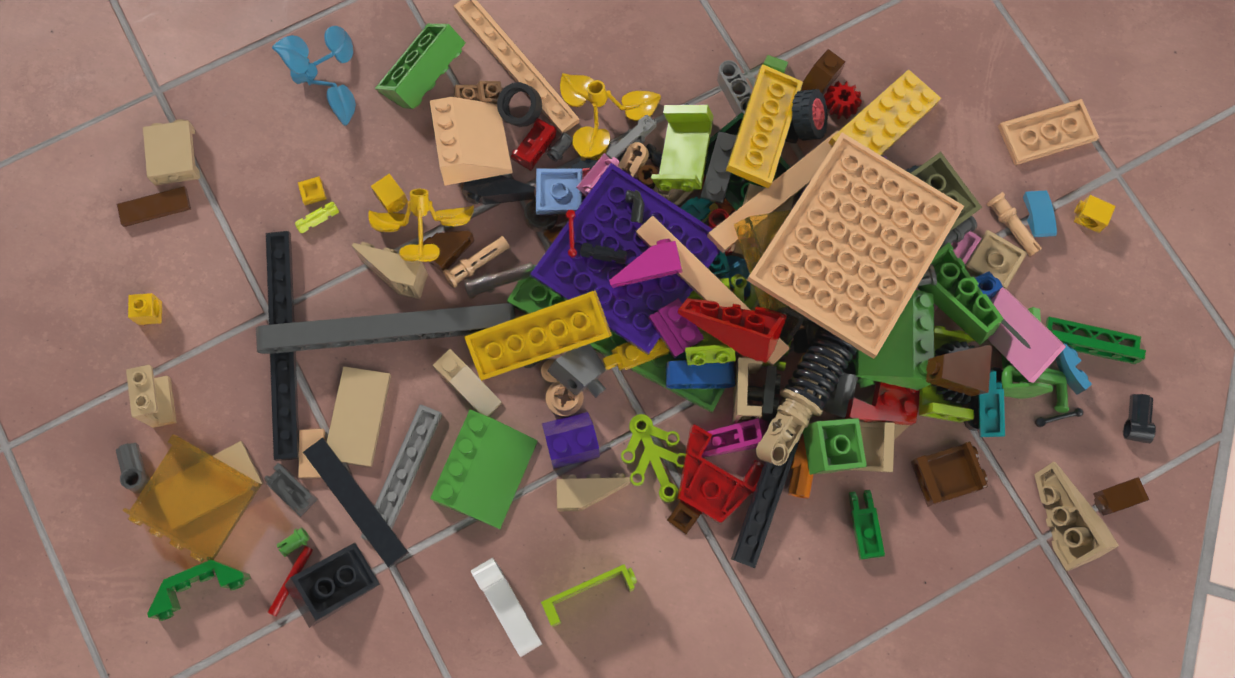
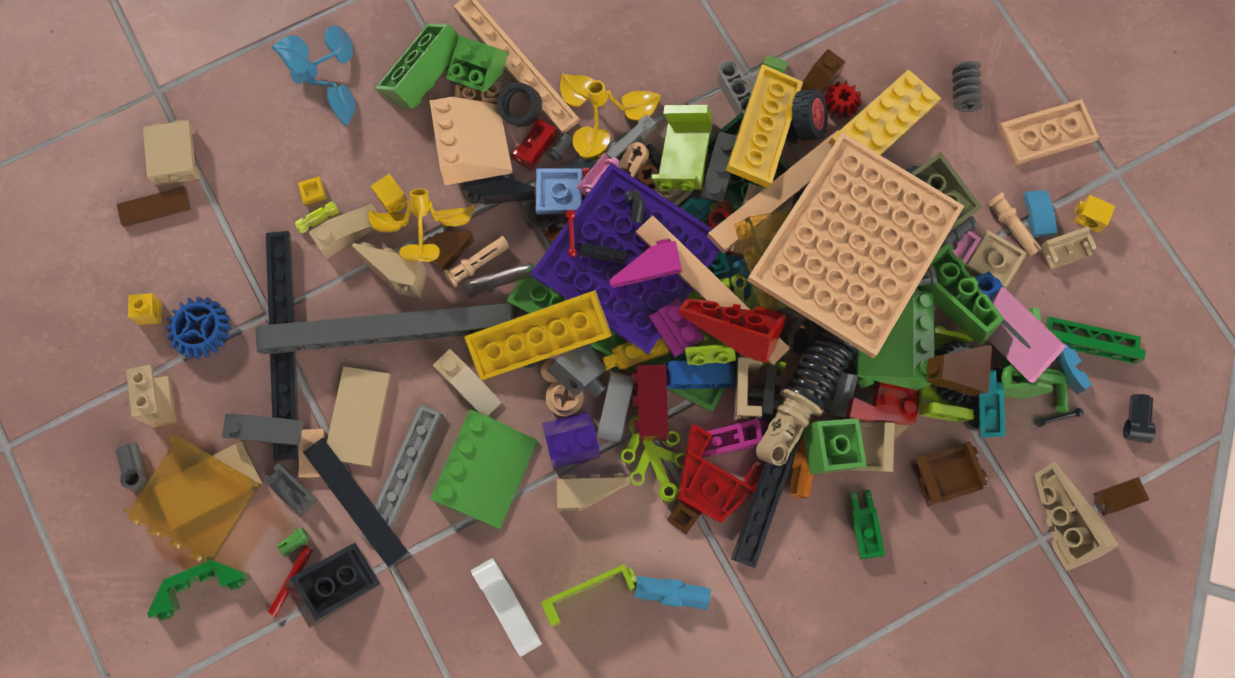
(180, 337): none -> blue gear
(262, 429): none -> dark grey slope
(342, 230): none -> tan slope
(476, 64): none -> bright green slope
(615, 407): none -> light grey beam
(651, 402): none -> dark red brick
(672, 592): none -> dark azure piece
(966, 86): none -> dark grey piece
(1067, 248): none -> tan hinge

